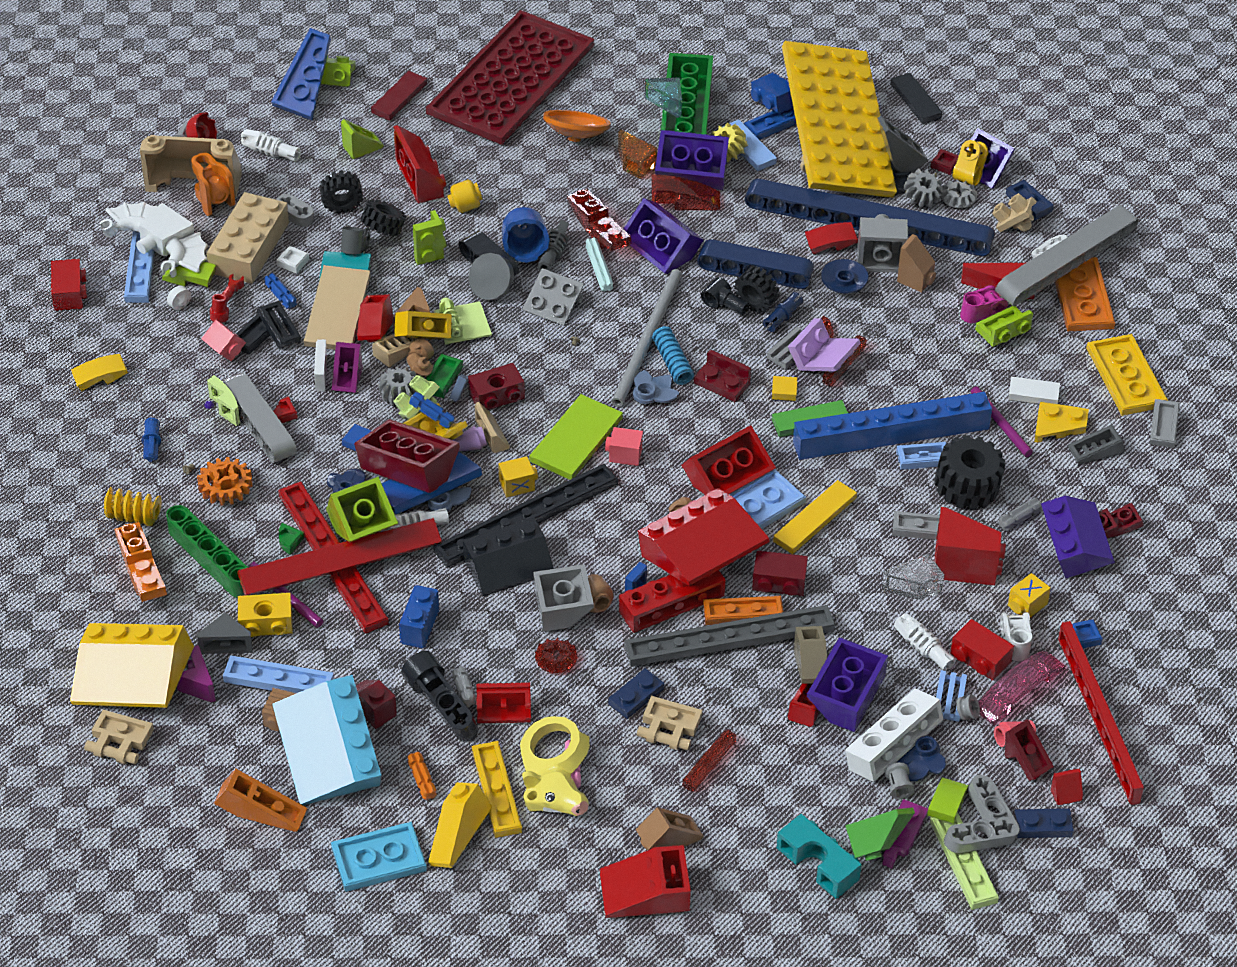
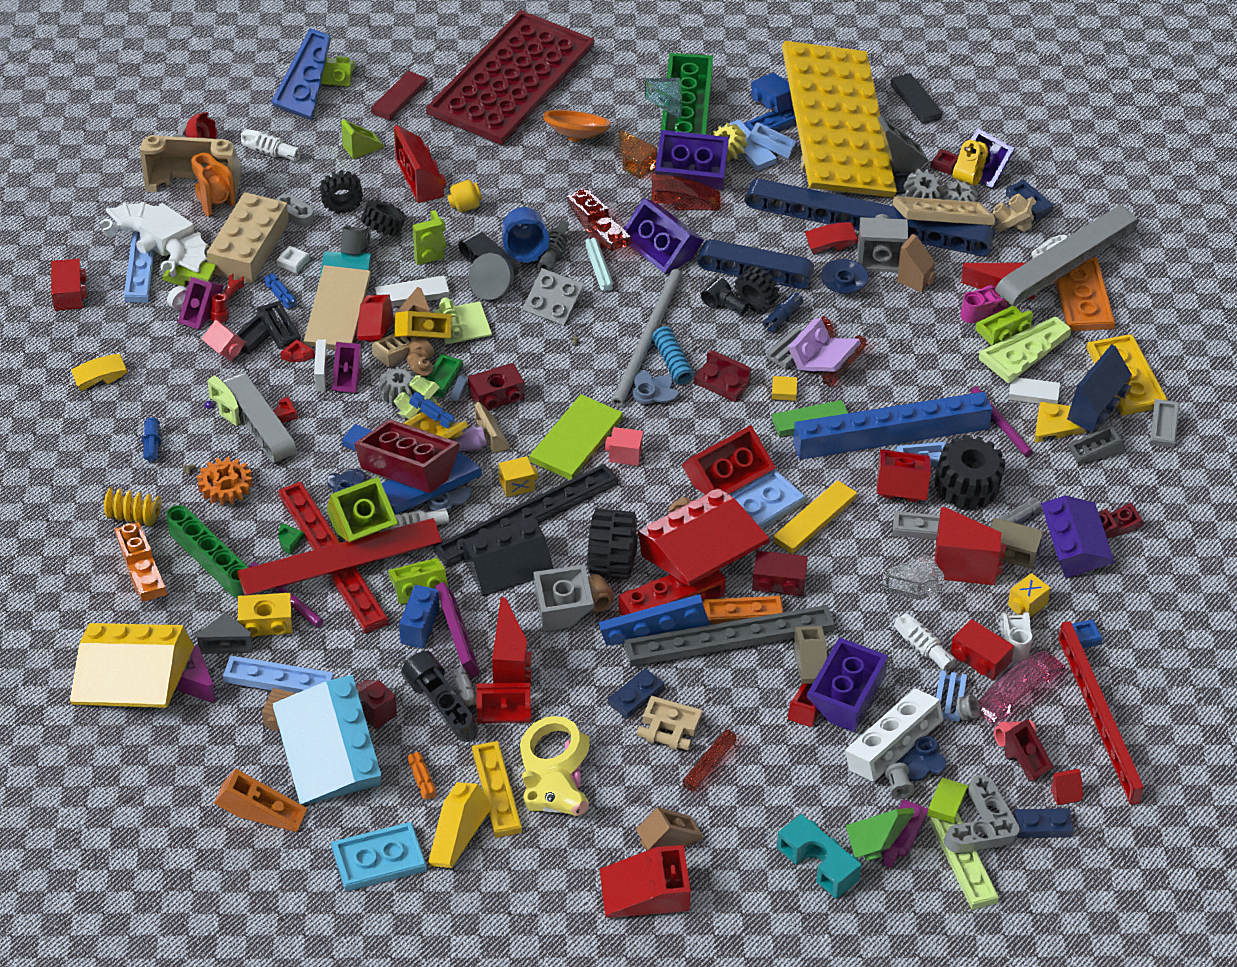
(121, 730): tan plate -> none
(198, 302): none -> magenta slope
(297, 352): none -> red tile
(424, 573): none -> lime bracket
(433, 289): none -> white tile
(458, 630): none -> magenta tile
(510, 651): none -> red slope
(565, 660): clear red gear -> none
(612, 543): none -> black wheel
(636, 577): blue tile -> none
(656, 620): none -> blue wing
(772, 140): none -> light blue tile
(903, 475): none -> red slope
(943, 210): none -> tan tile
(1021, 542): none -> dark tan brick
(1024, 349): none -> yellowish green wing
(1100, 391): none -> dark blue slope

